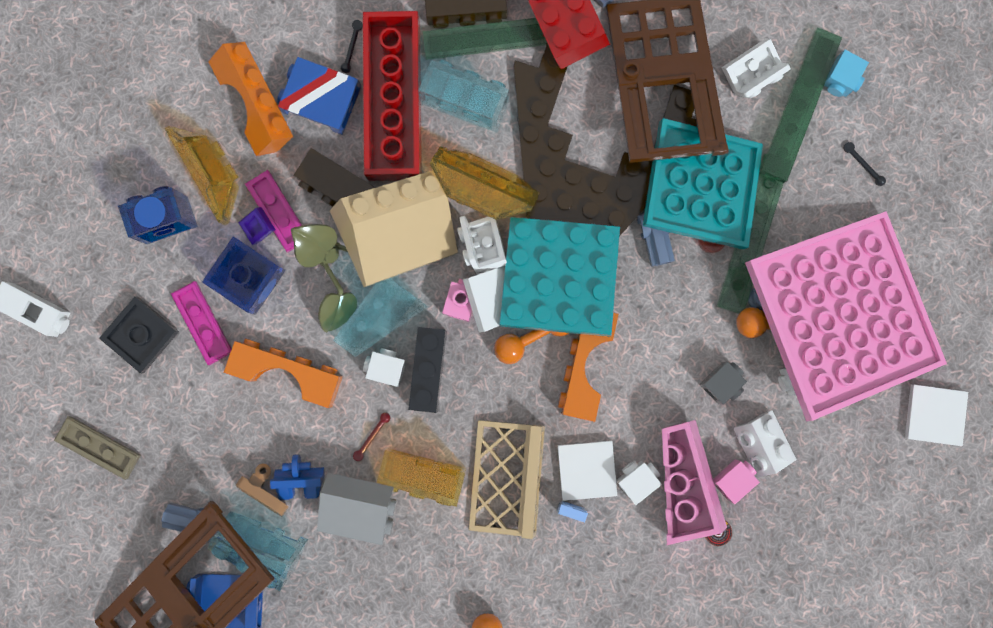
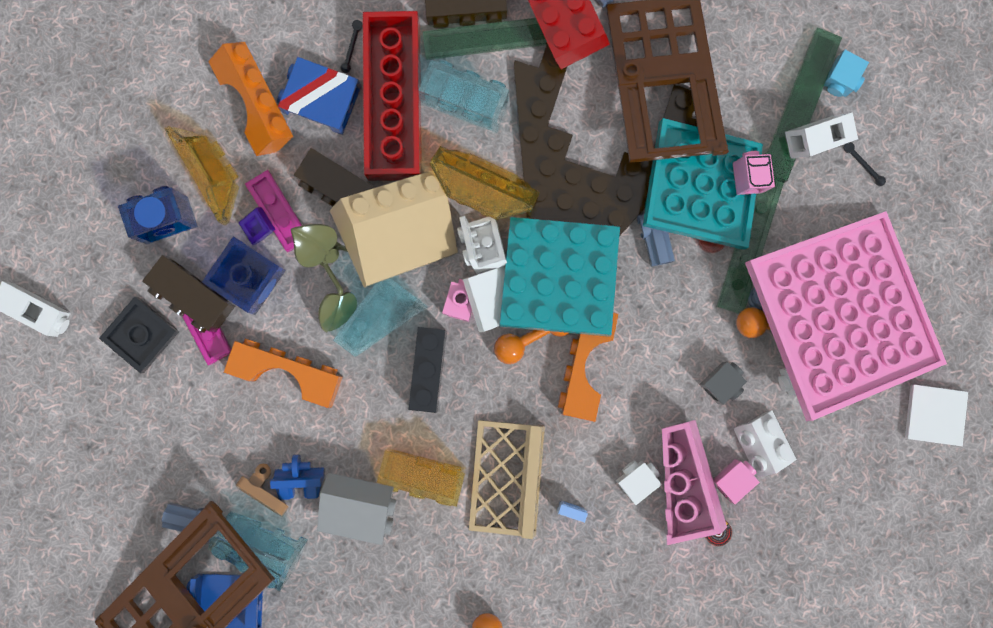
(97, 447): dark tan tile -> none
(187, 294): none -> dark brown brick
(359, 454): dark red hinge -> none
(384, 367): white brick -> none
(587, 470): white tile -> none
(753, 173): none -> bright pink brick
(755, 69): white bracket -> none
(821, 135): none -> white brick

